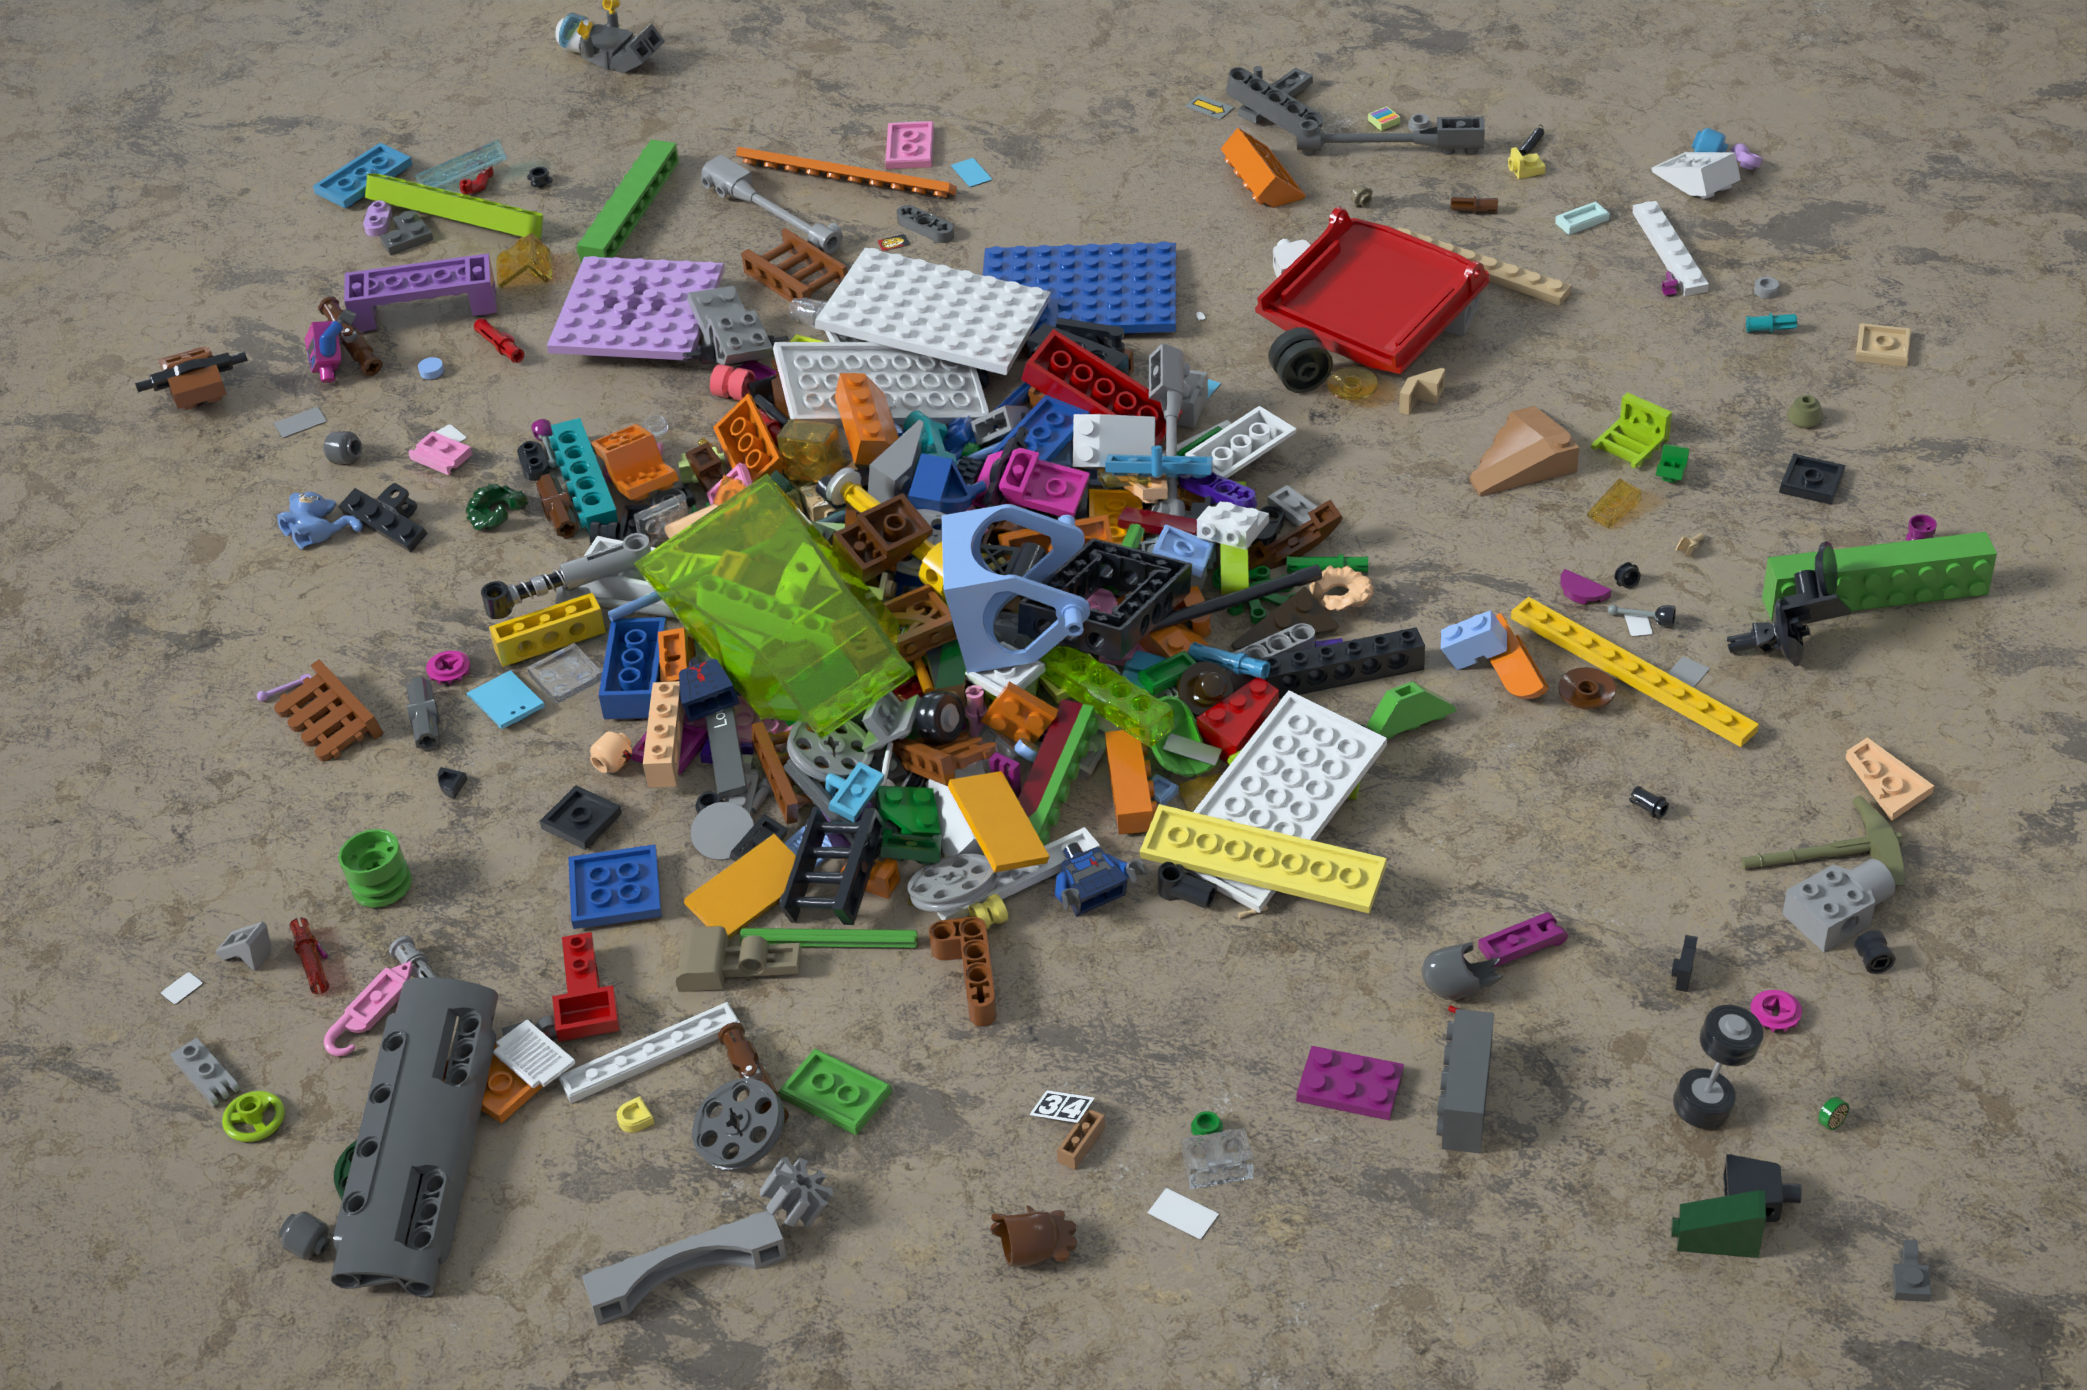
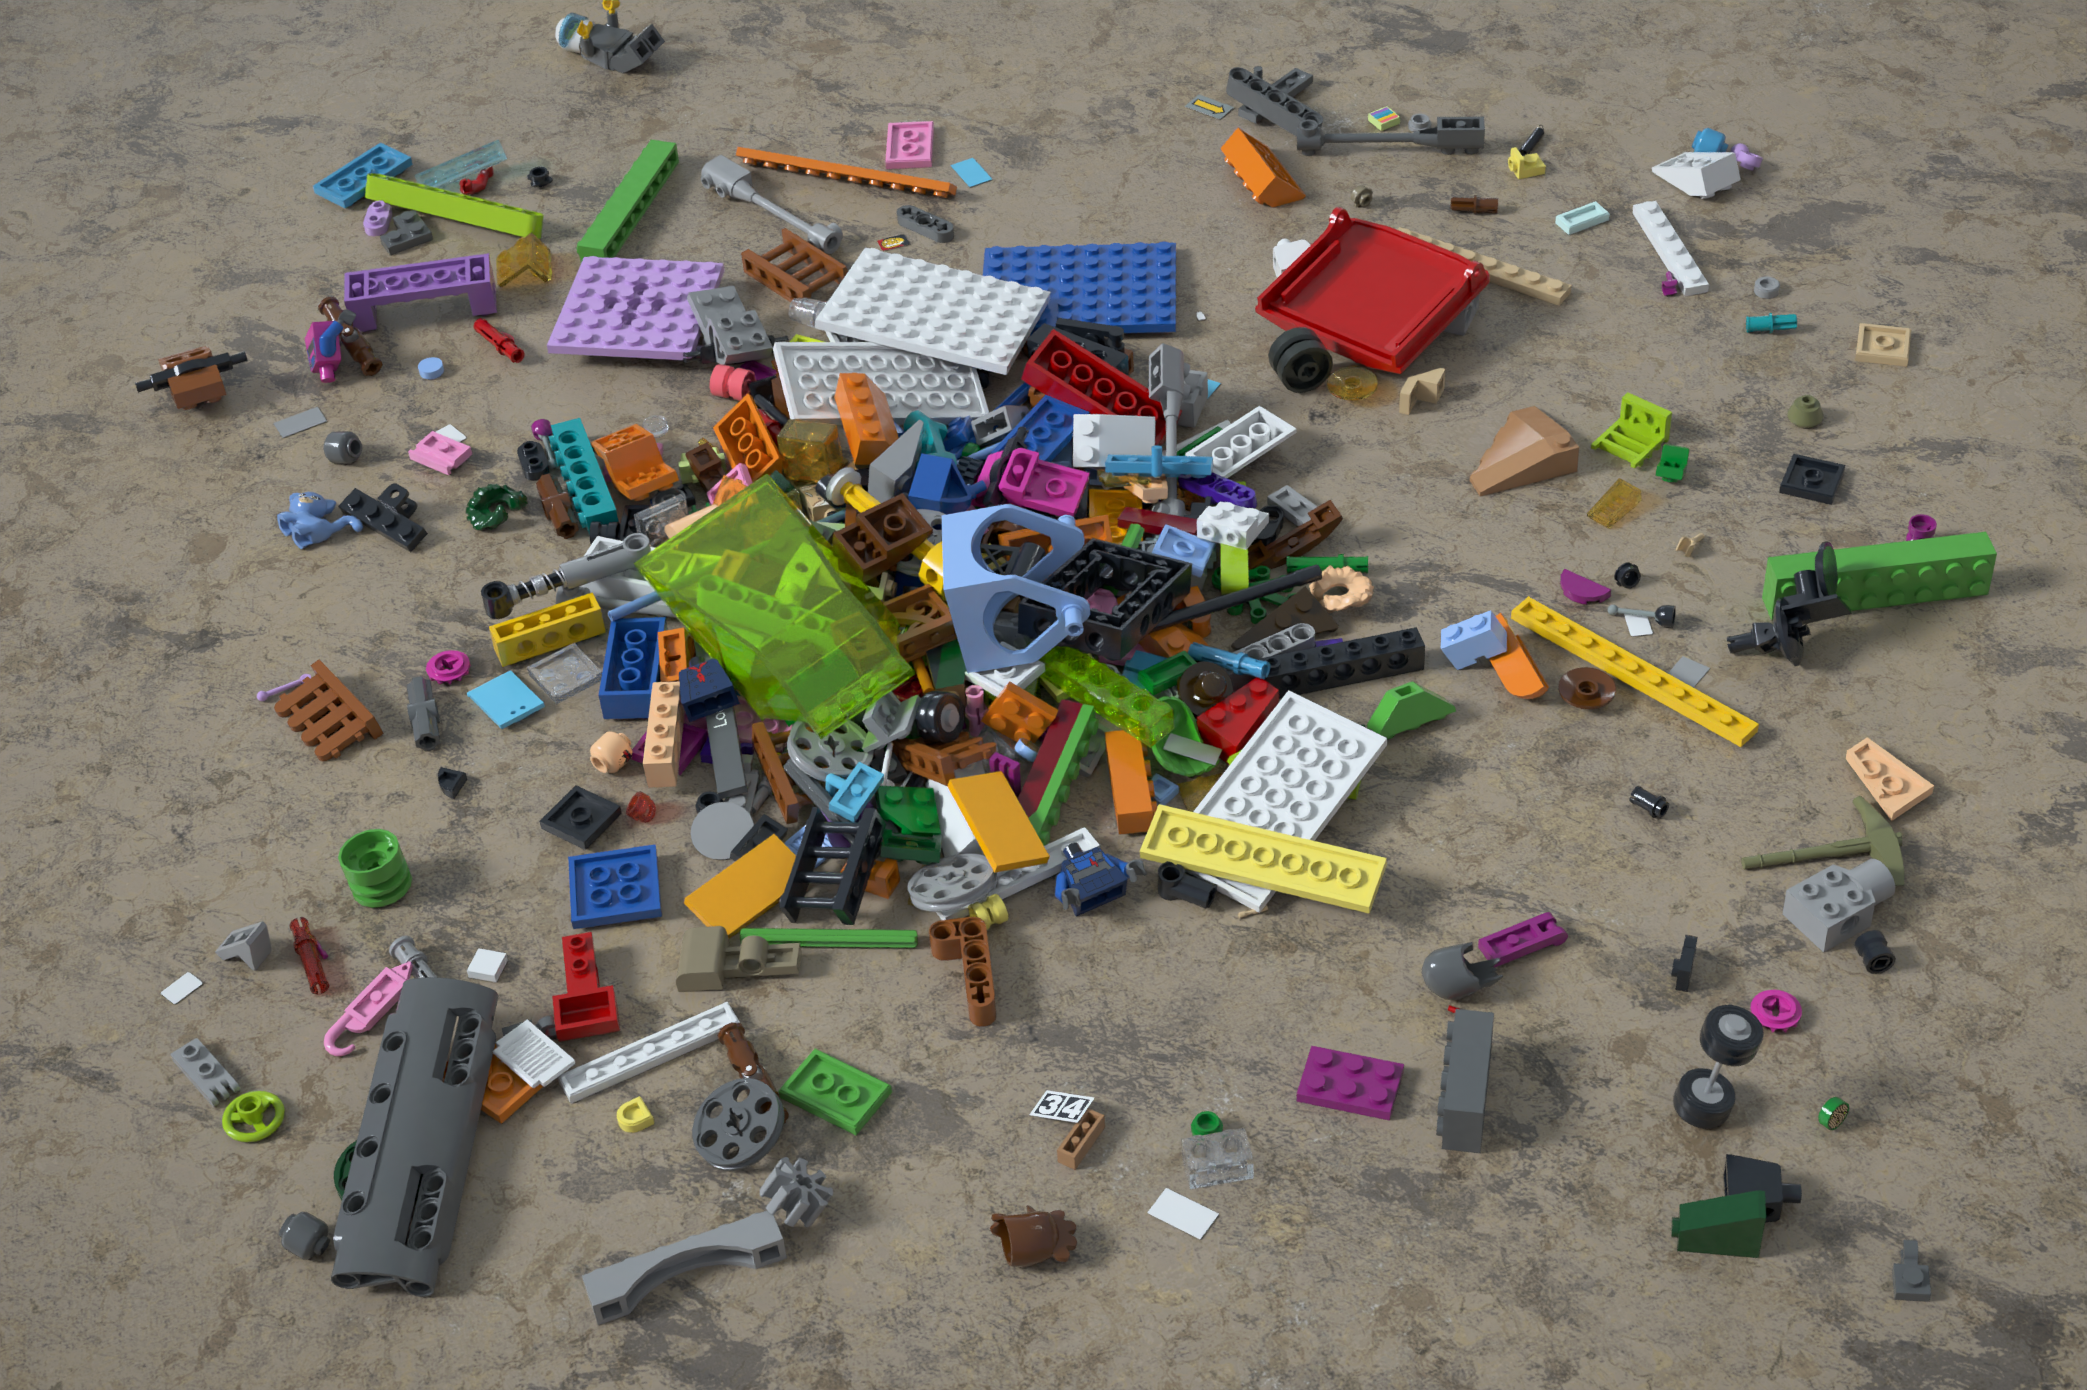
(487, 965): none -> white tile
(639, 805): none -> clear red tile

